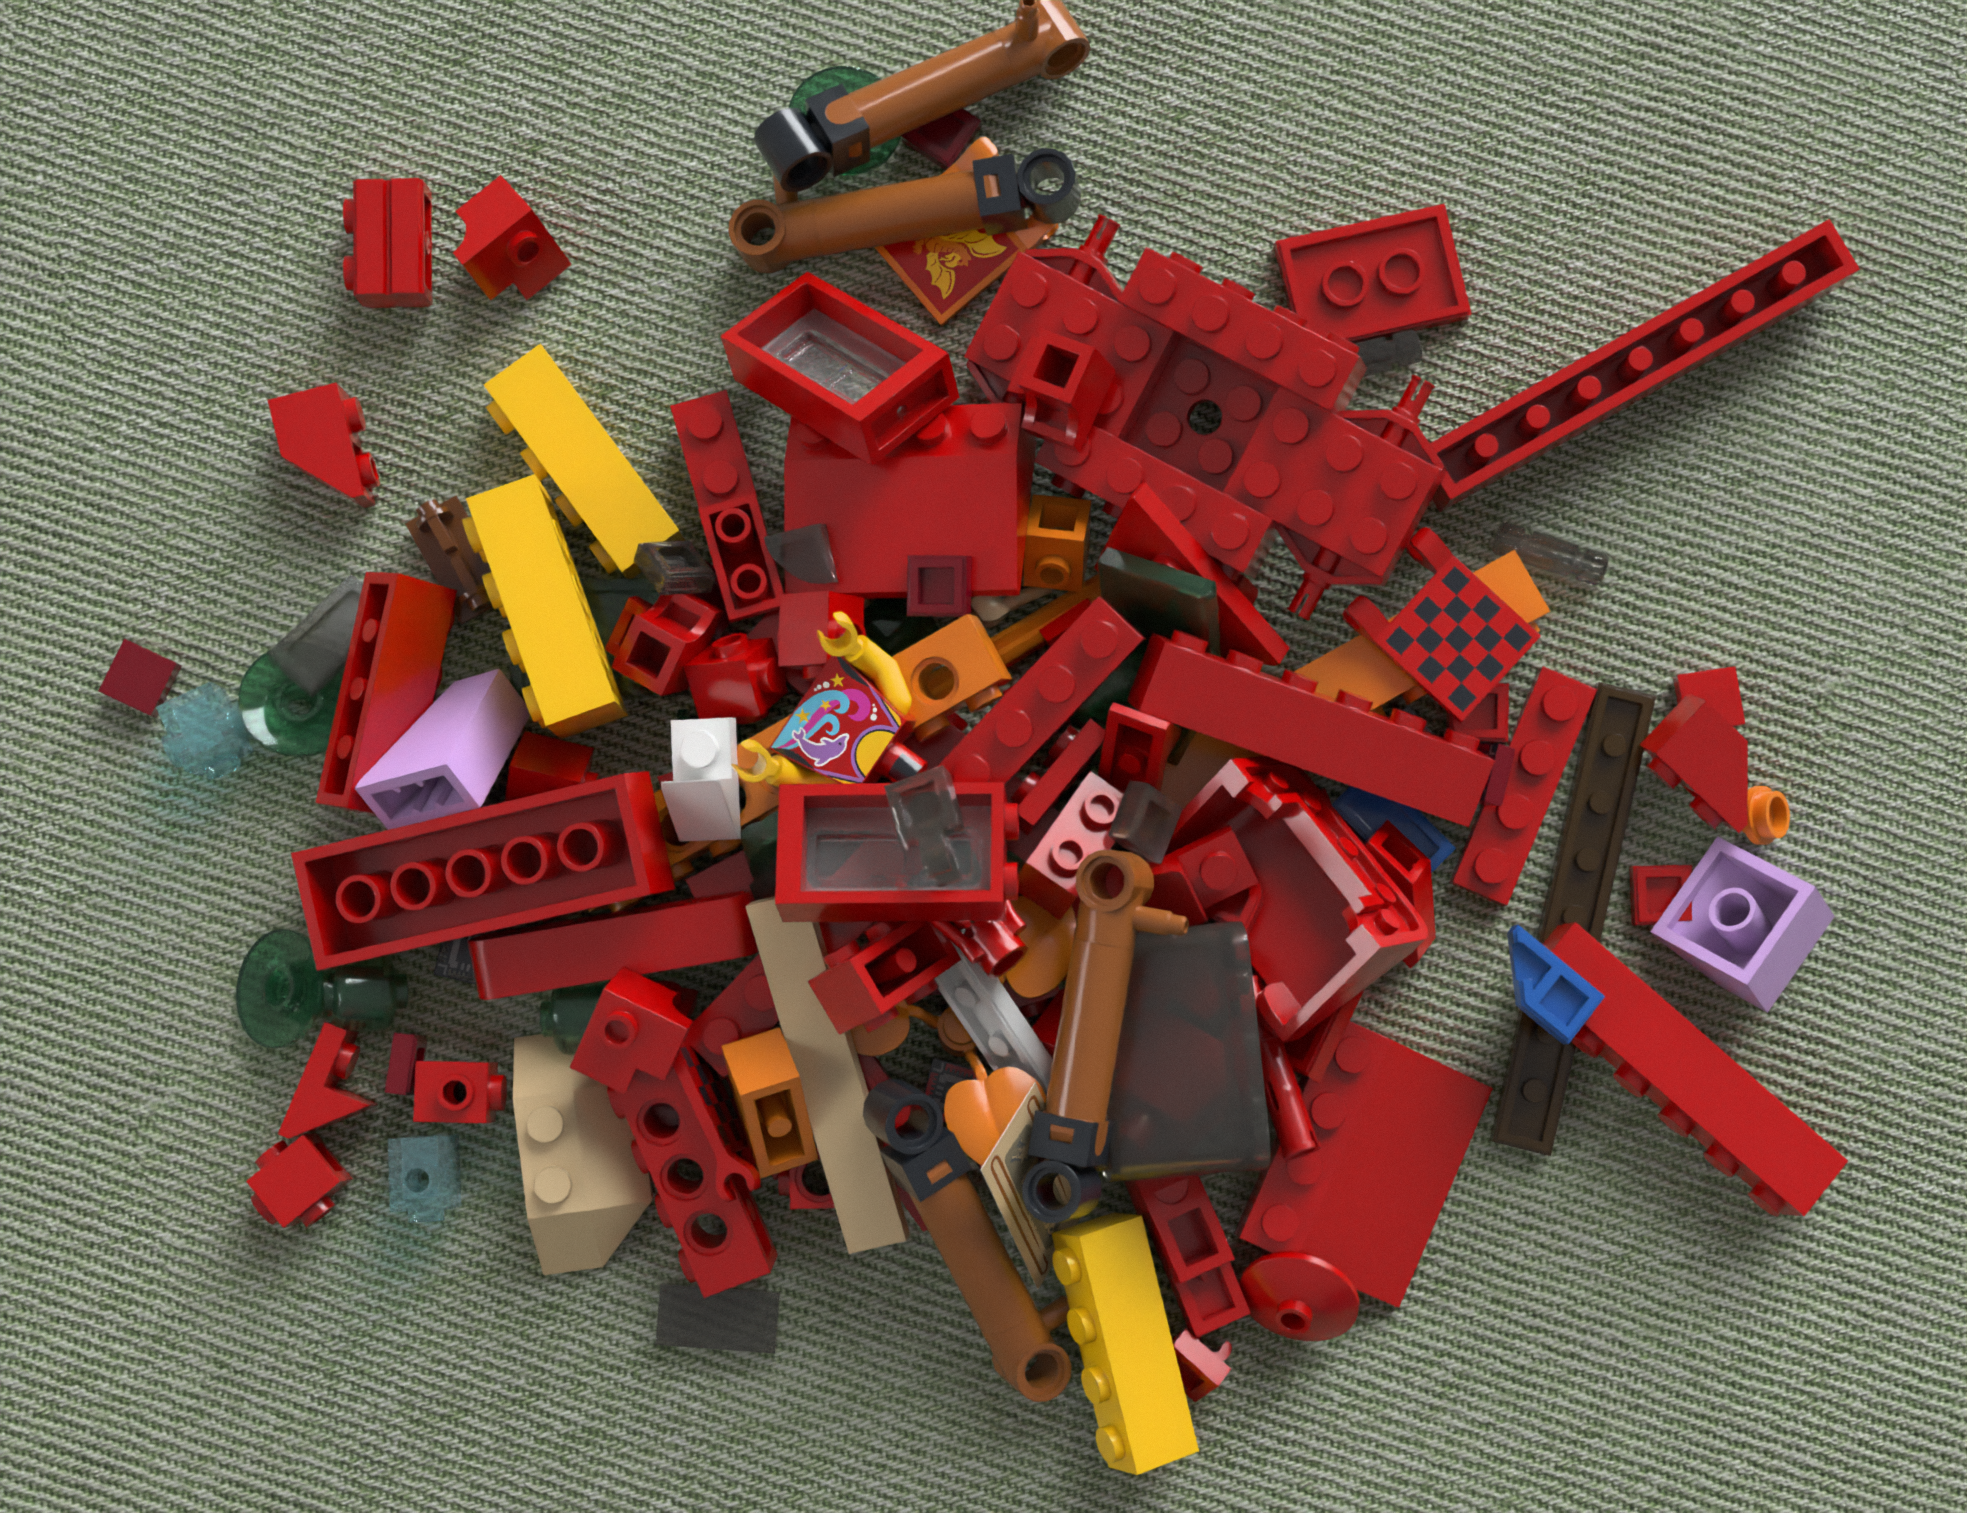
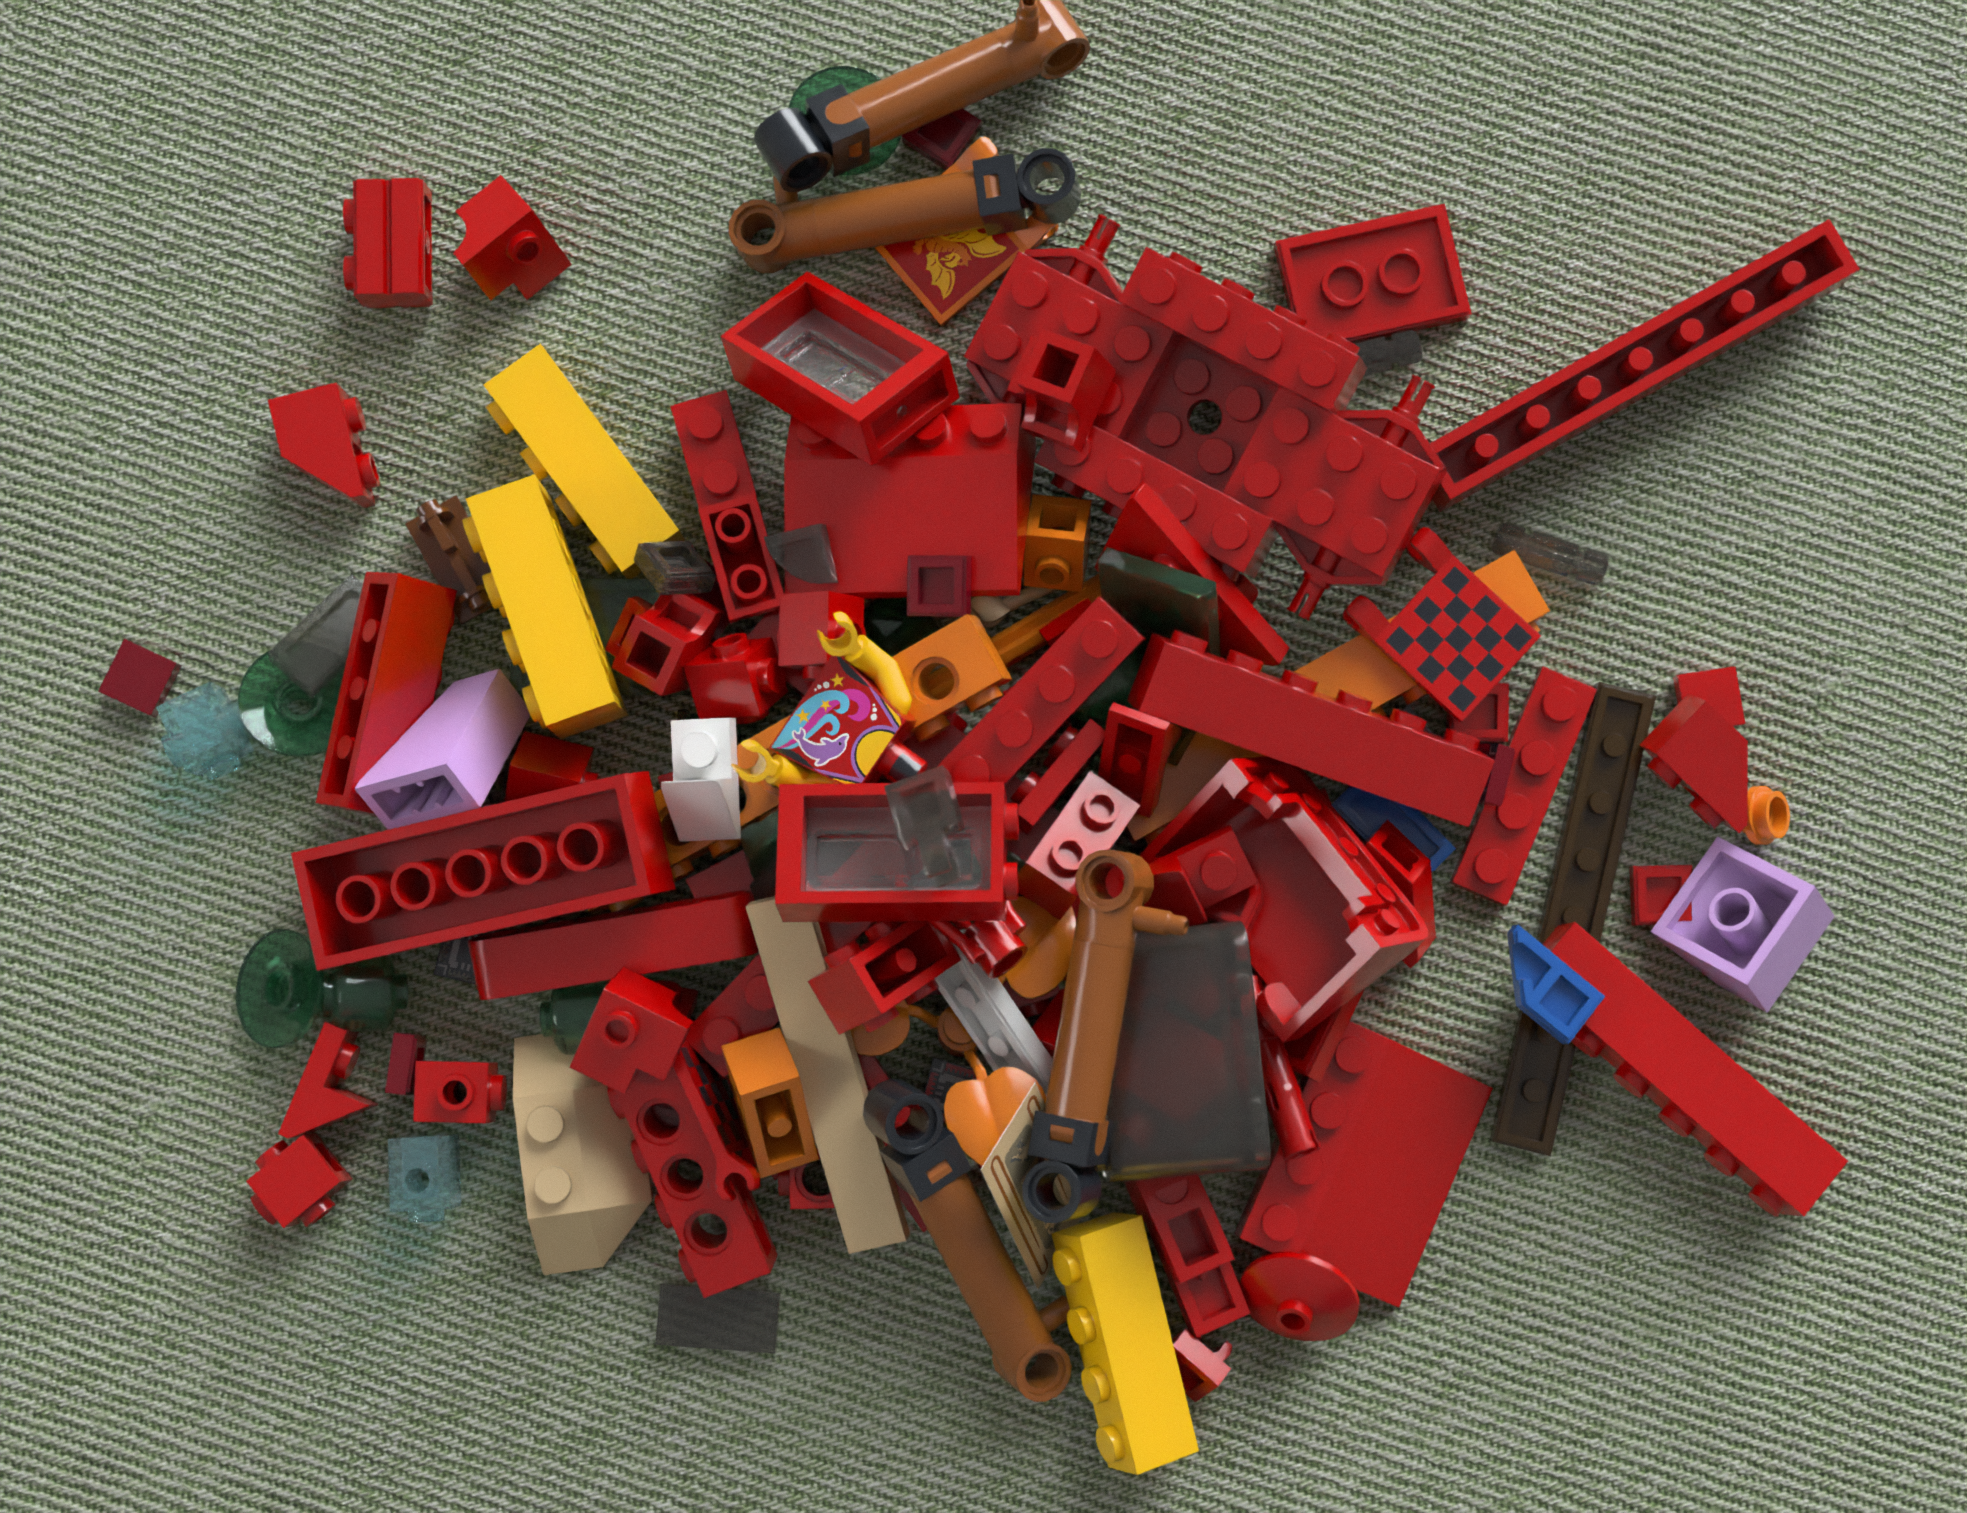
(1145, 821): clear smoke tile -> none

